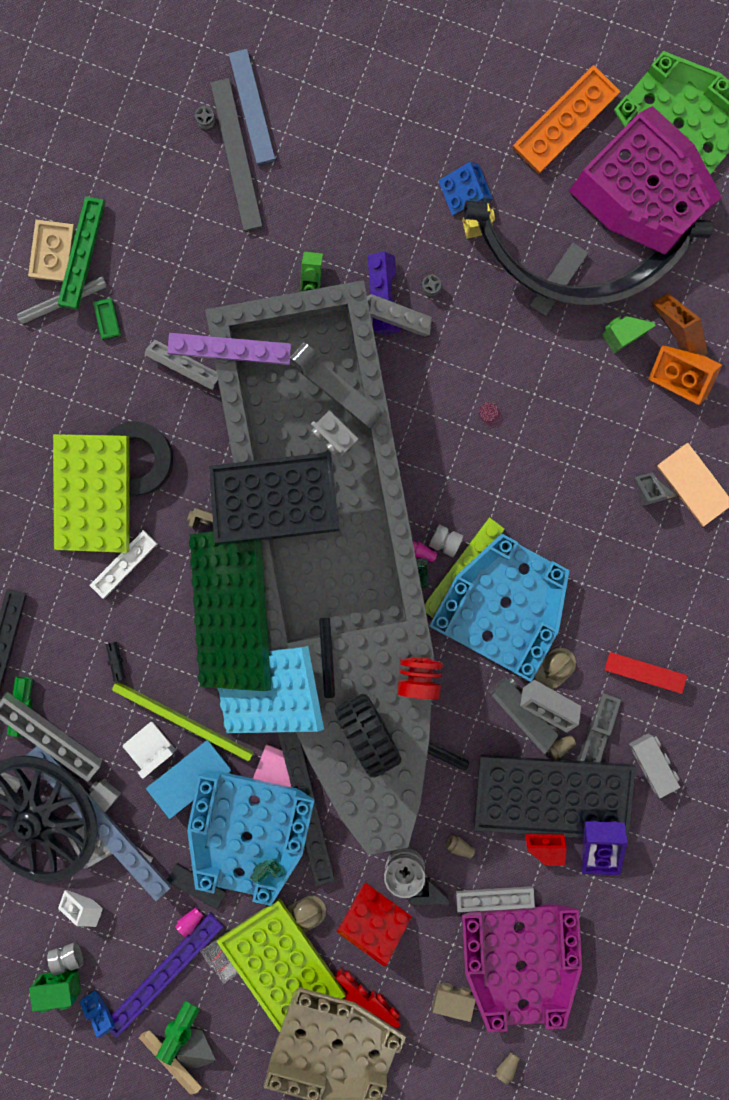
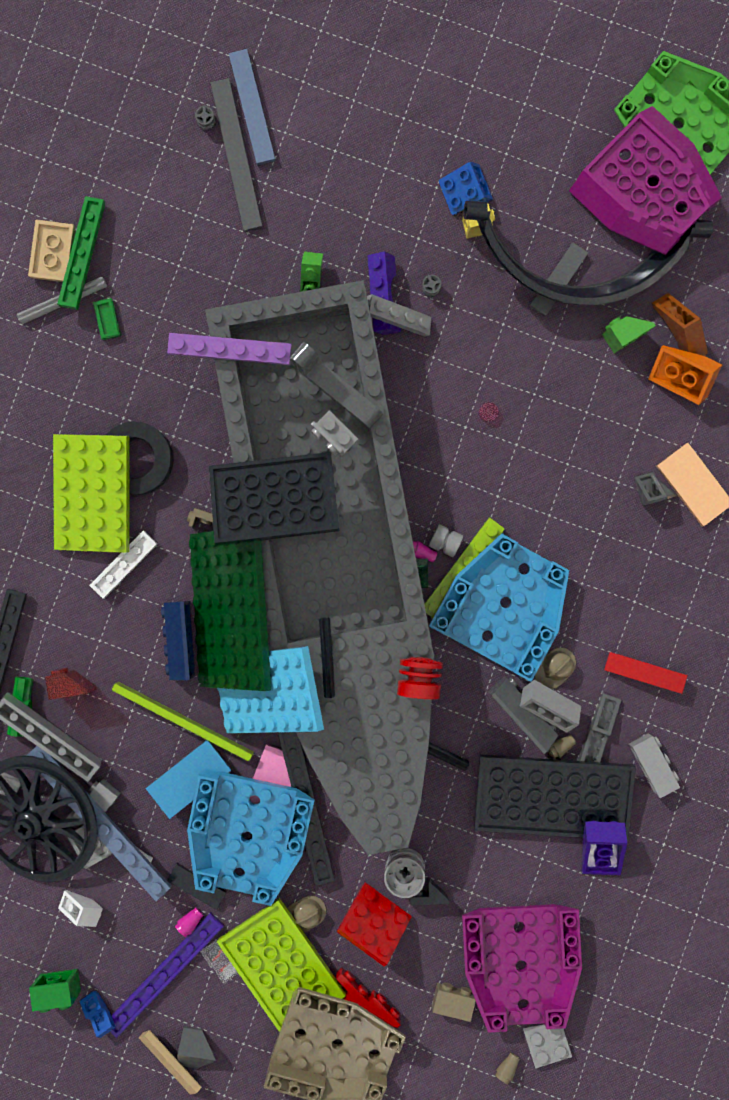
(67, 683): none -> clear red slope
(67, 958): light grey wheel -> none
(115, 661): black pin -> none
(149, 748): white bracket -> none
(177, 1033): green piece -> none
(179, 640): none -> dark blue slope
(183, 365): light grey plate -> none
(268, 867): clear green bracket -> none
(368, 735): black tyre -> none
(458, 846): dark tan cone -> none
(495, 899): light grey plate -> none
(546, 1044): none -> light grey plate
(547, 848): red slope -> none
(566, 119): orange plate -> none

